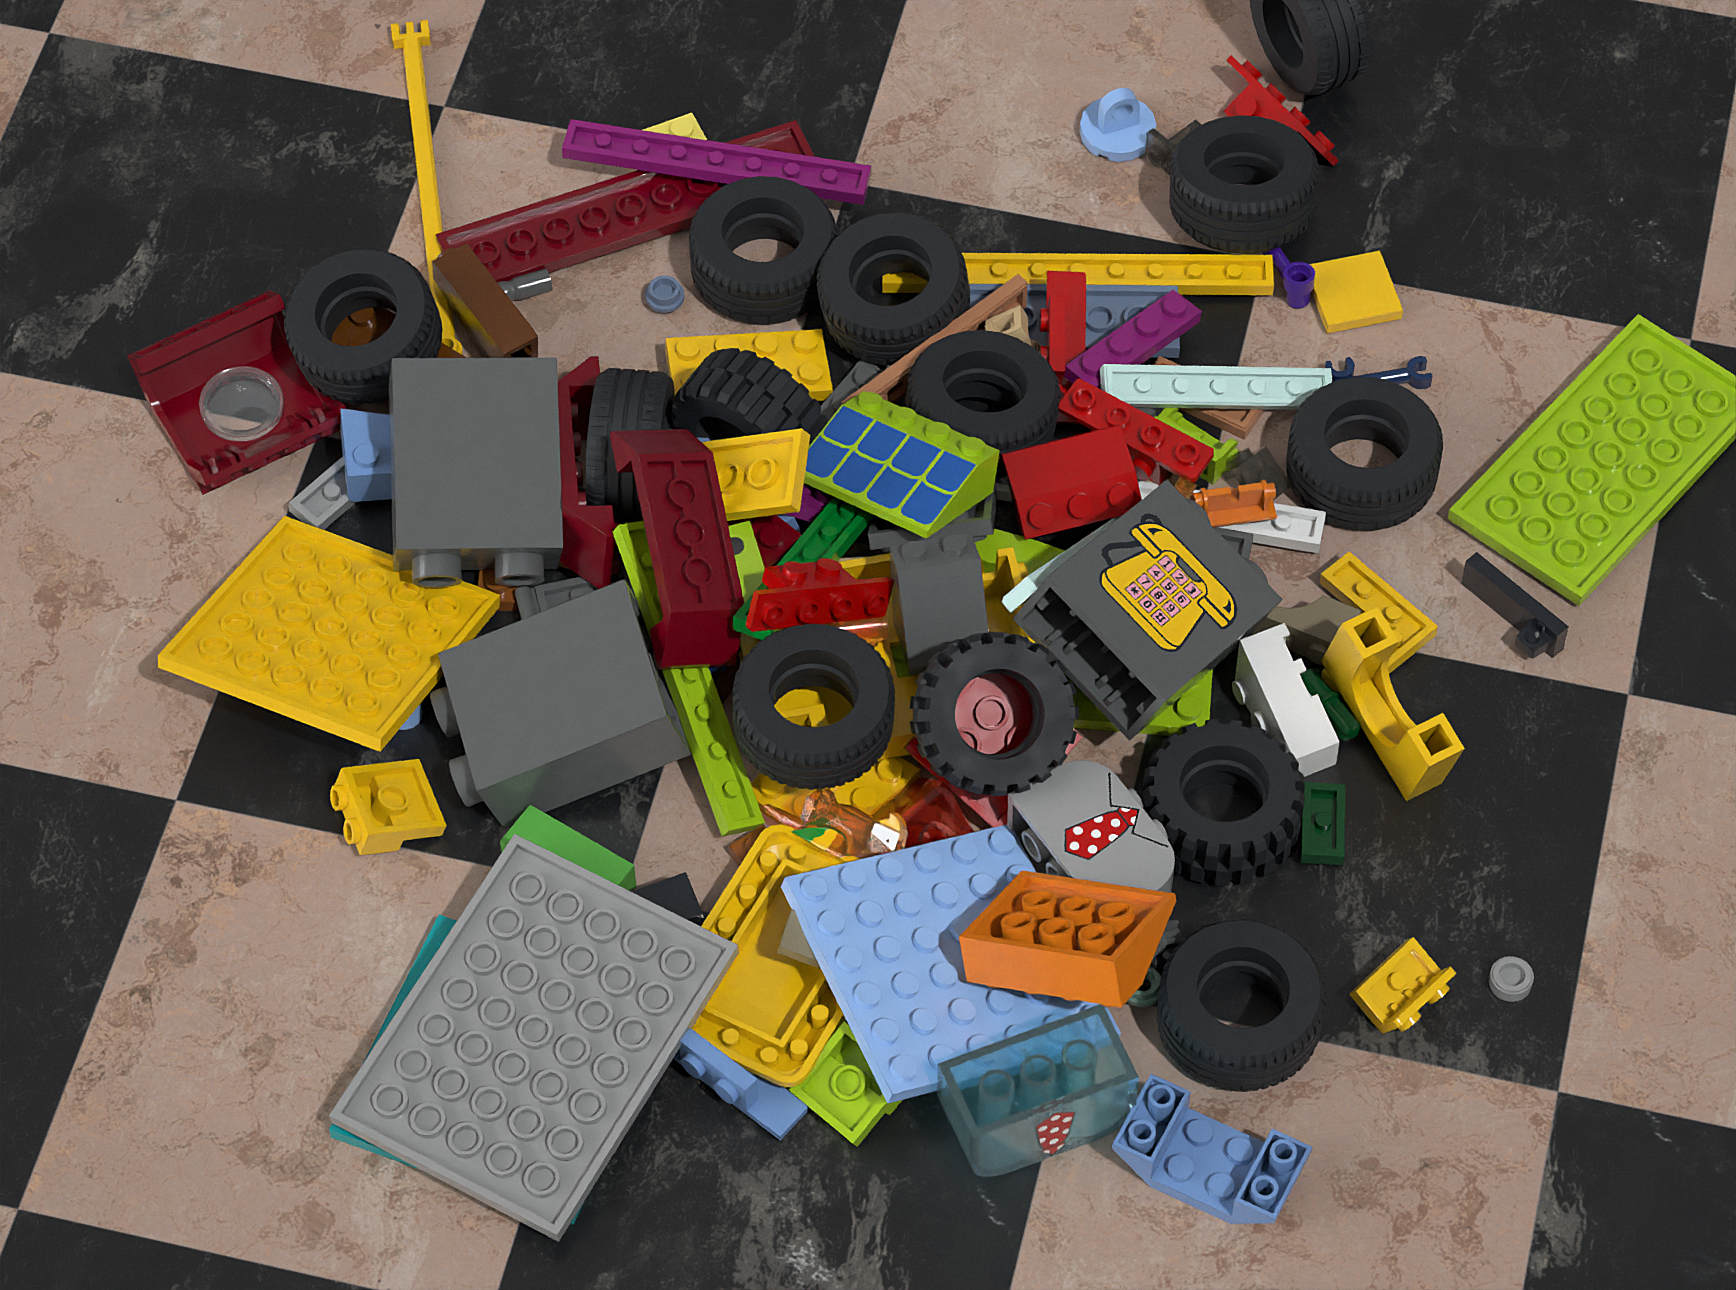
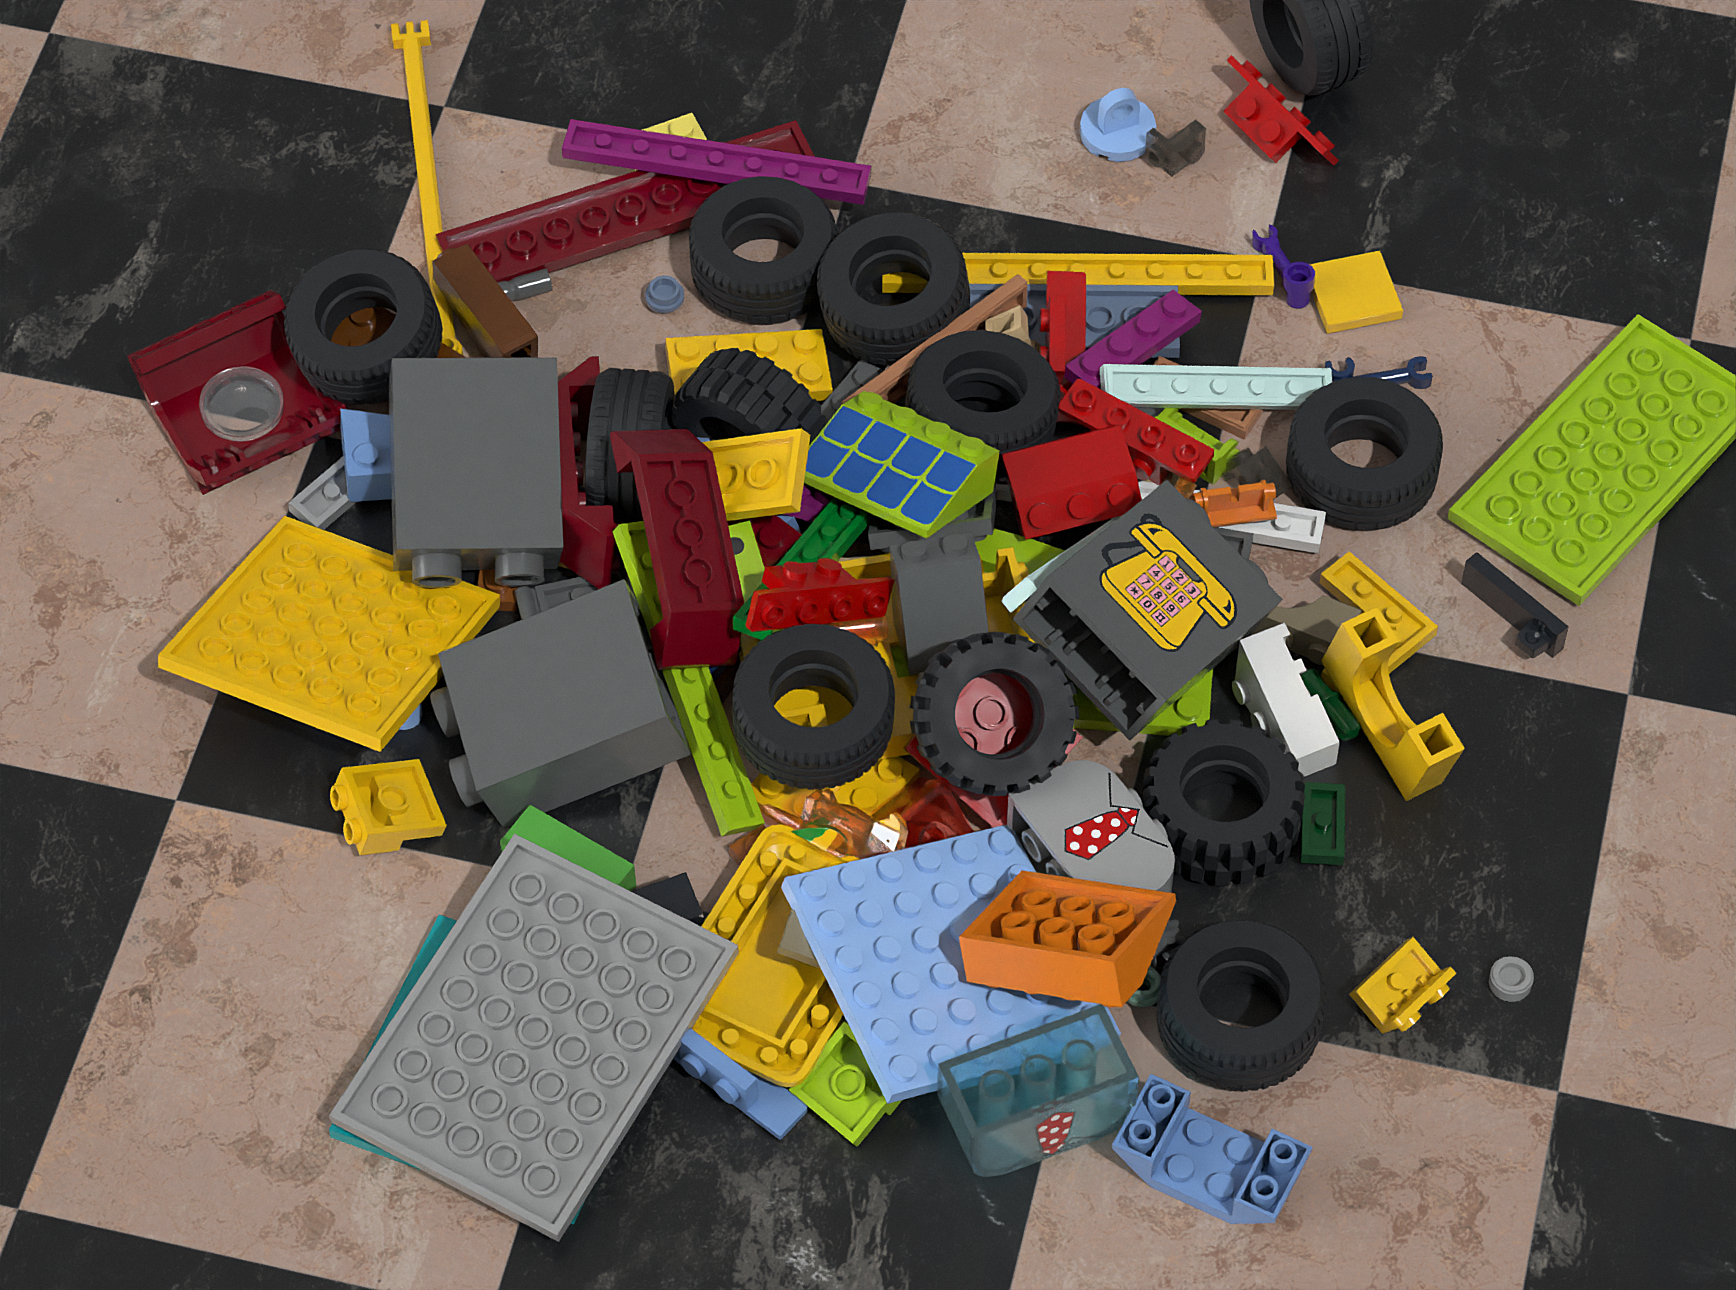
(1243, 216): black tyre -> none

